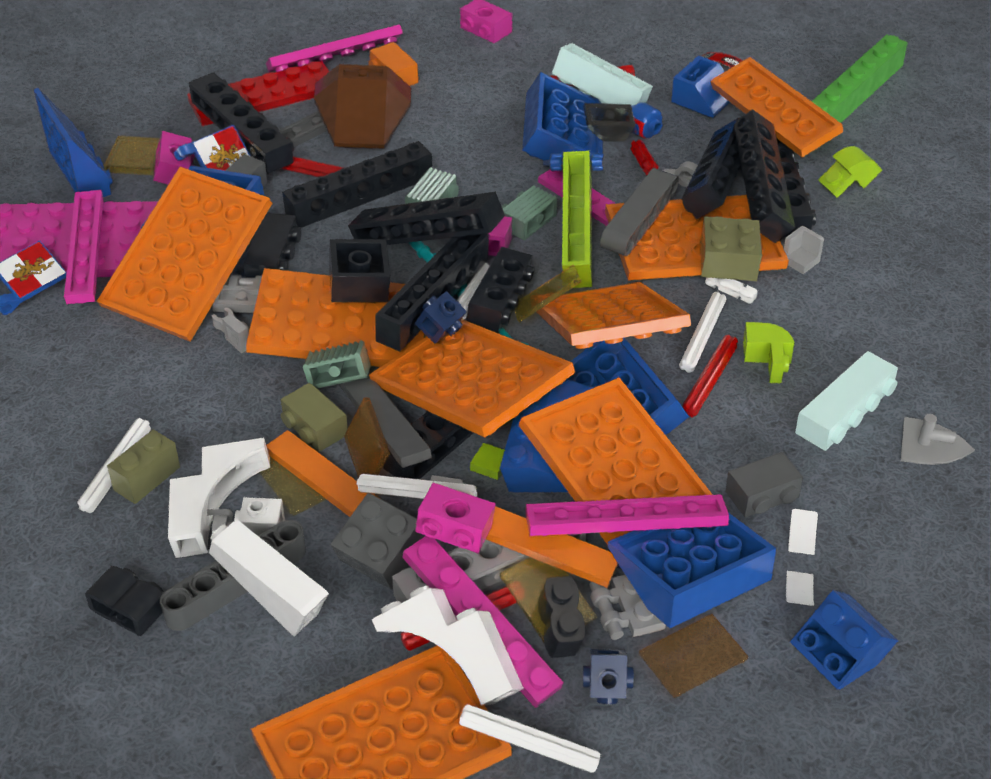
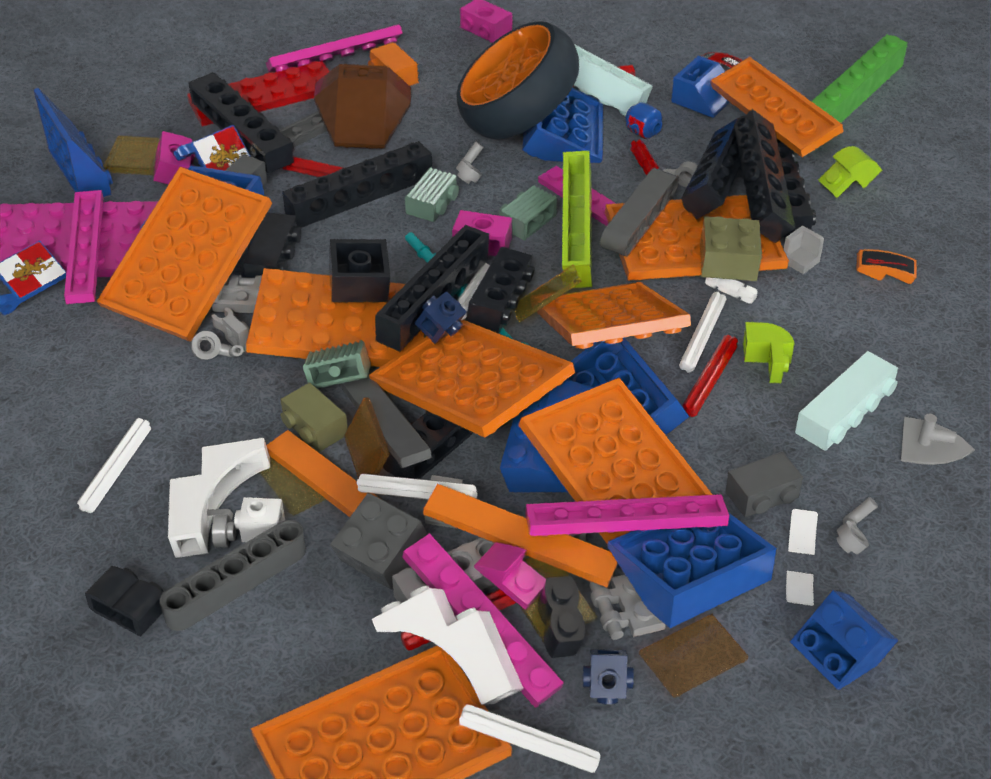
(143, 466): olive brick -> none
(216, 347): none -> light grey plate
(268, 576): white slope -> none
(430, 219): black brick -> none
(455, 517): dark pink brick -> none
(466, 170): none -> light grey plate
(488, 461): lime tile -> none
(508, 571): none -> dark pink slope
(518, 80): none -> wheel
(555, 162): blue flag -> none
(609, 121): clear smoke slope -> none
(850, 536): none -> light grey plate
(879, 263): none -> slope

